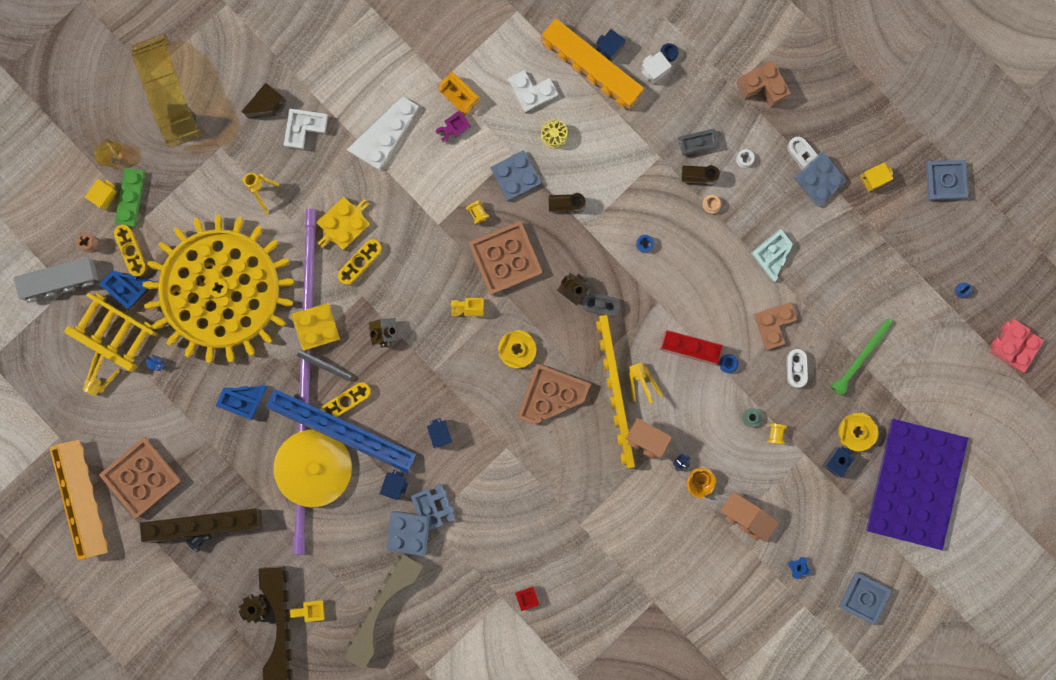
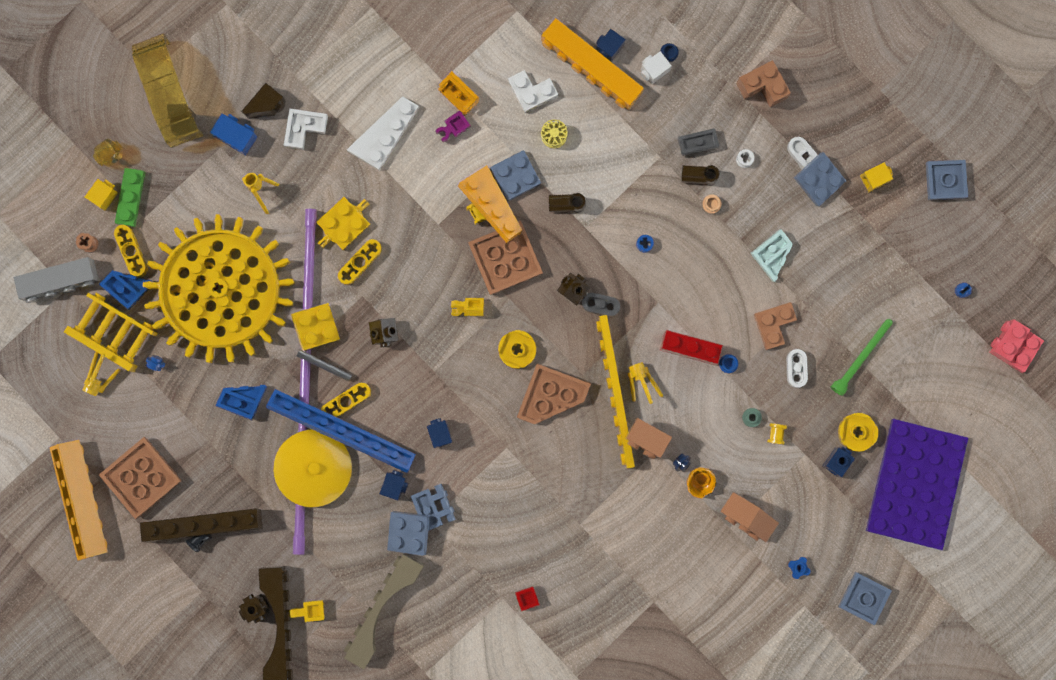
(234, 134): none -> blue brick
(491, 203): none -> light orange wing

